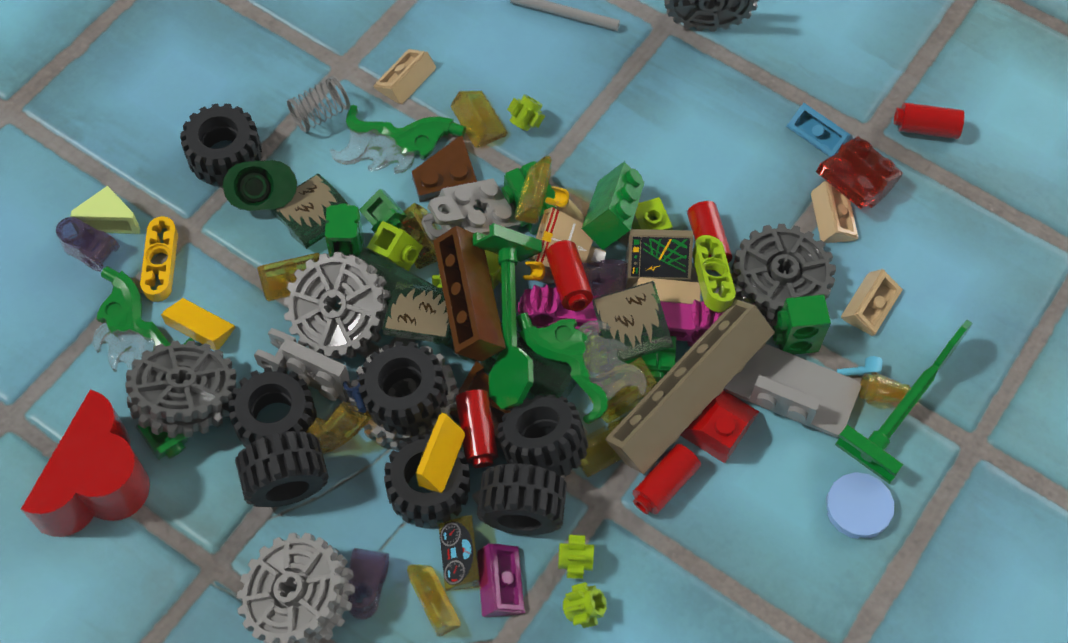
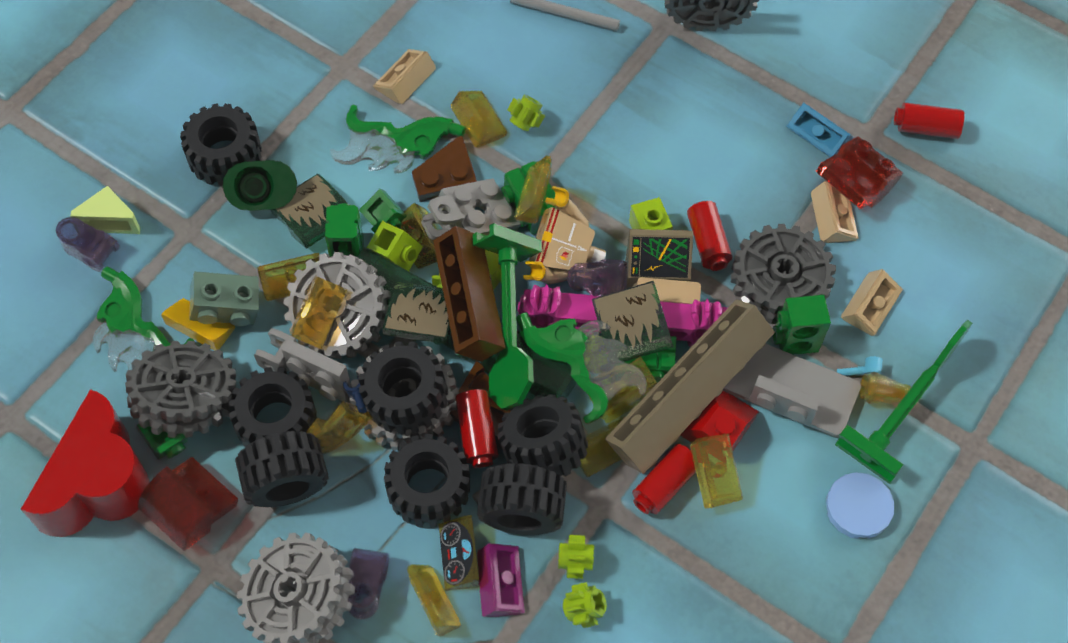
(165, 270): yellow beam -> none
(186, 502): none -> clear red brick
(224, 298): none -> sand green brick
(318, 312): none -> clear yellow slope
(335, 96): light grey piece -> none
(440, 454): yellow slope -> none
(569, 275): red brick -> none
(613, 205): green brick -> none
(708, 284): lime beam -> none
(716, 470): none -> clear yellow slope

